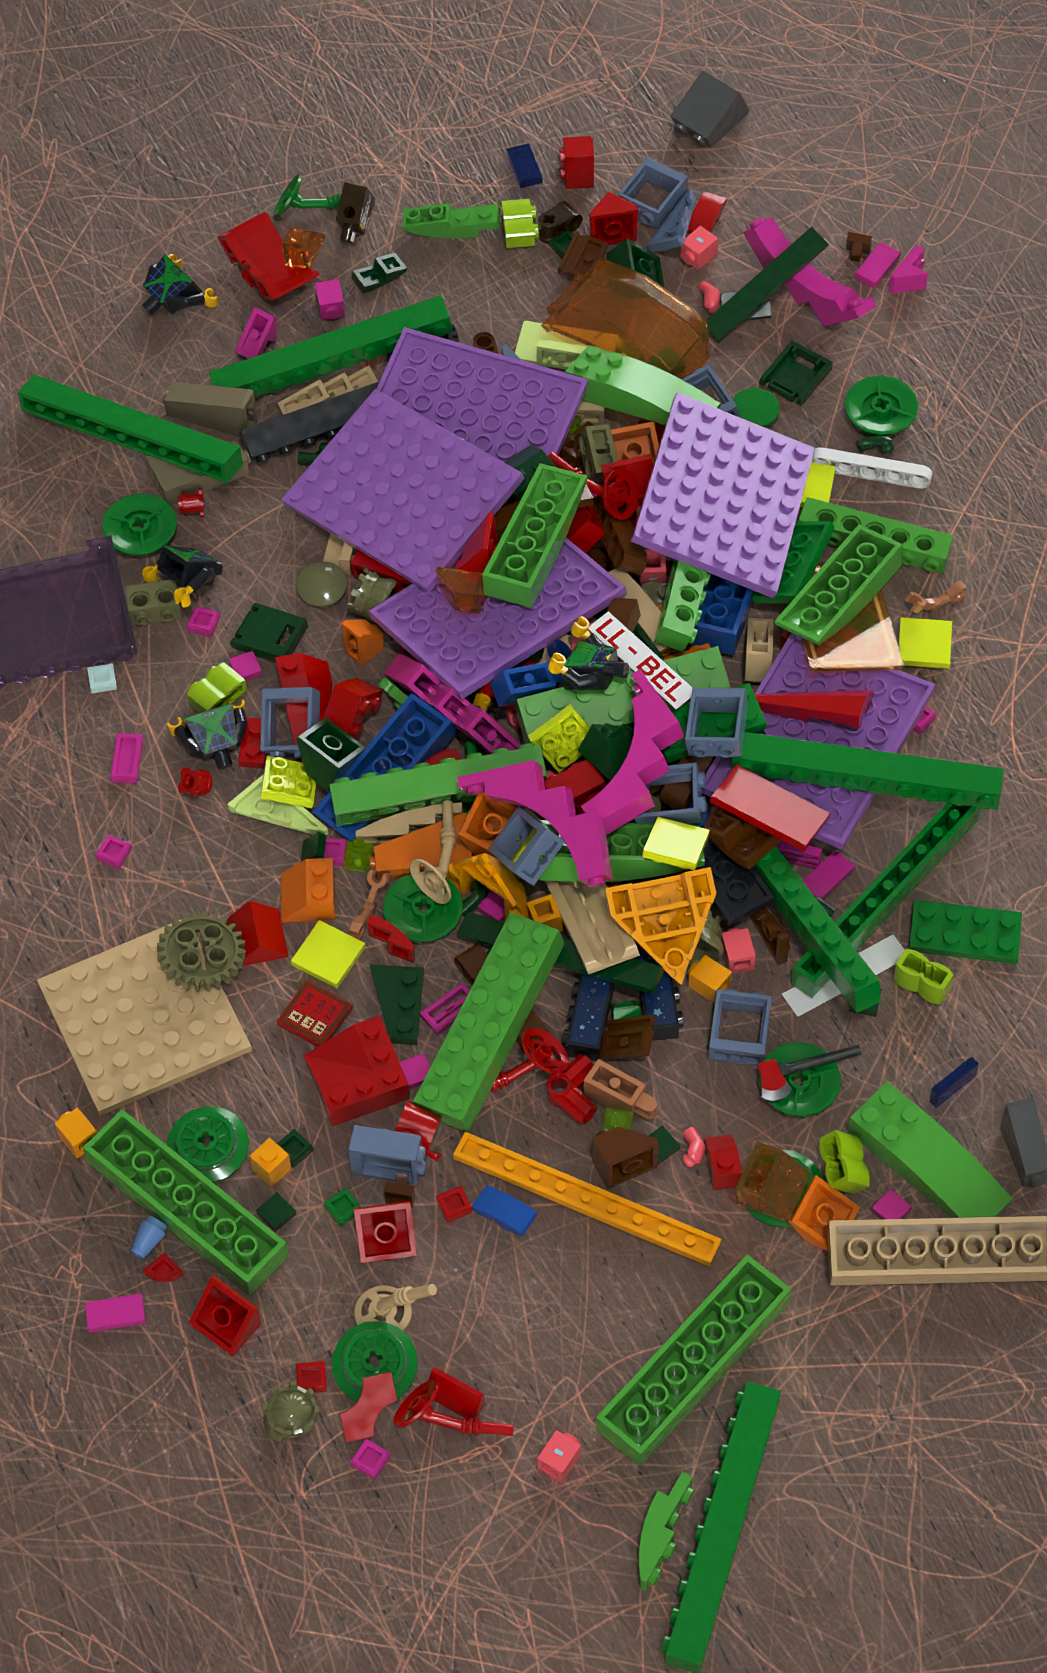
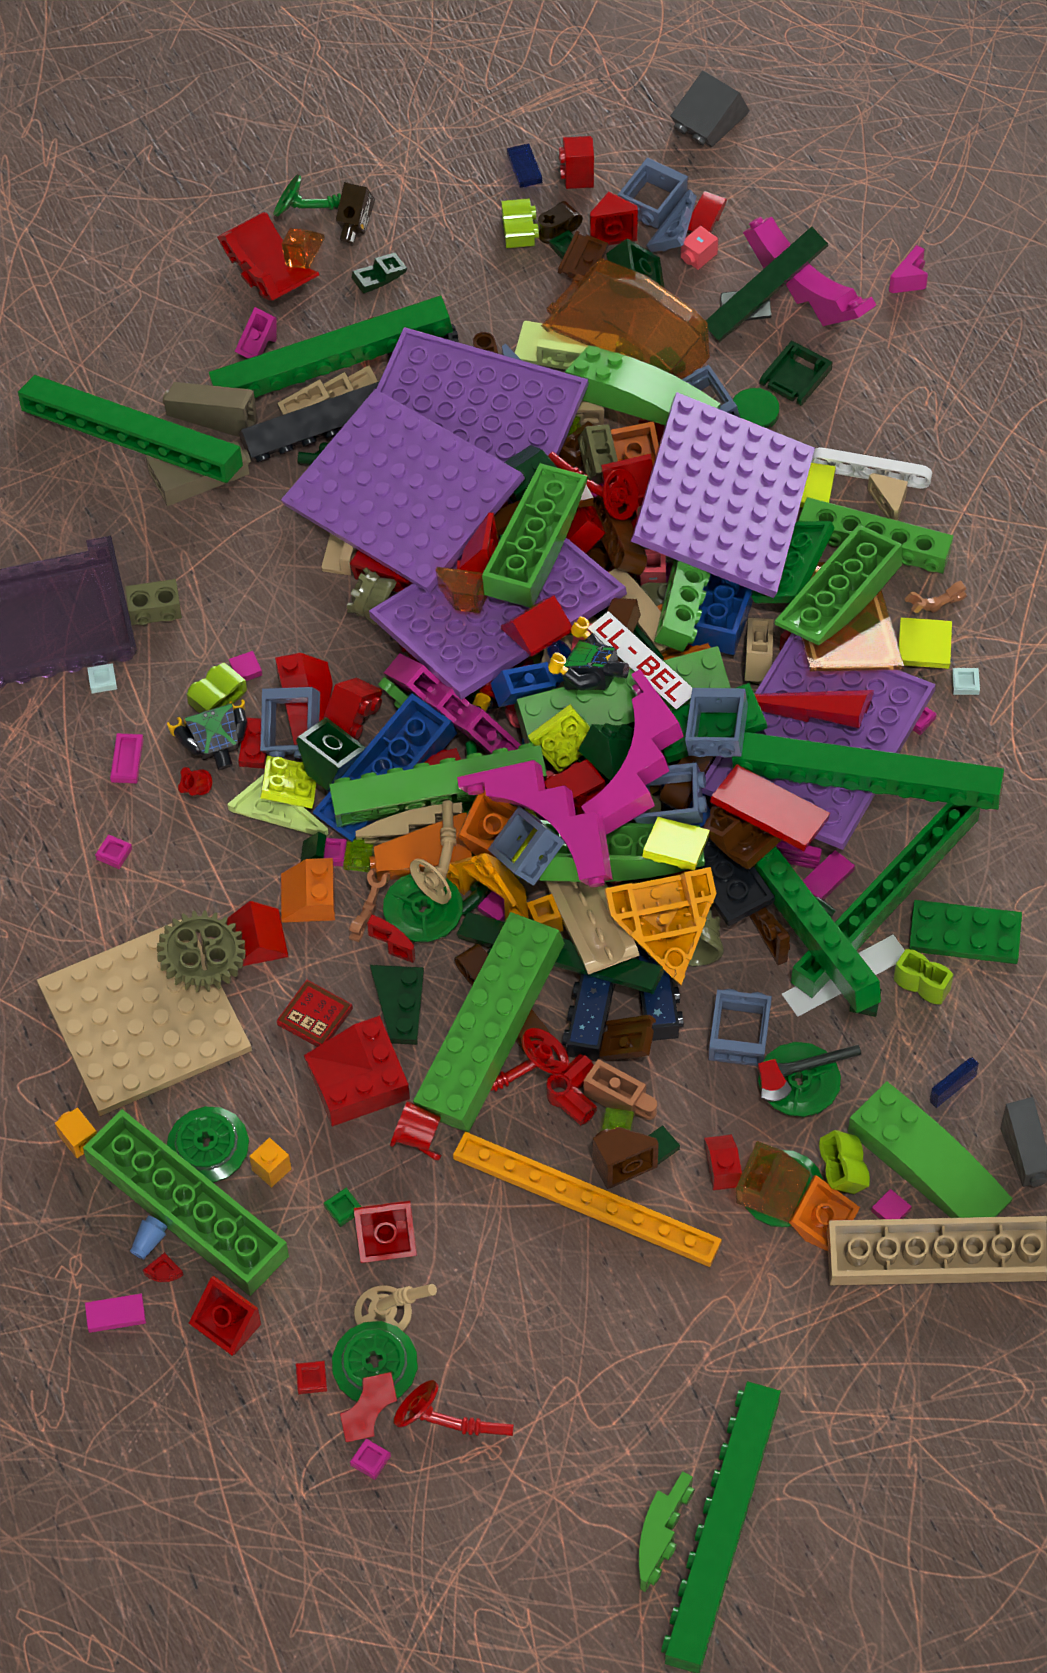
(144, 510): green piece -> none
(173, 288): black torso -> none
(187, 568): black torso -> none
(191, 503): red brick -> none
(203, 622): dark pink tile -> none
(263, 630): dark green container -> none
(276, 1212): dark green tile -> none
(290, 1412): olive hair -> none
(296, 1147): dark green tile -> none
(321, 584): olive dish -> none
(328, 954): neon yellow tile -> none
(329, 299): dark pink brick -> none
(362, 640): orange slope -> none
(385, 1153): sand blue window -> none
(400, 1190): reddish brown tile -> none
(415, 1070): dark pink tile -> none
(426, 1014): dark pink tile -> none
(445, 222): bright green slope -> none
(454, 1204): red tile -> none
(457, 1395): red slope -> none
(504, 1209): blue slope -> none
(538, 626): none -> red slope
(559, 1456): coral brick -> none
(625, 1009): green tile -> none
(693, 1360): bright green brick -> none
(696, 1147): coral arm -> none
(709, 976): light orange brick -> none
(711, 296): coral arm -> none
(738, 950): coral brick -> none
(858, 245): reddish brown tile -> none
(873, 441): dark green arm -> none
(877, 265): dark pink tile -> none
(881, 405): green piece -> none
(888, 494): none -> tan slope
(965, 681): none -> light aqua tile

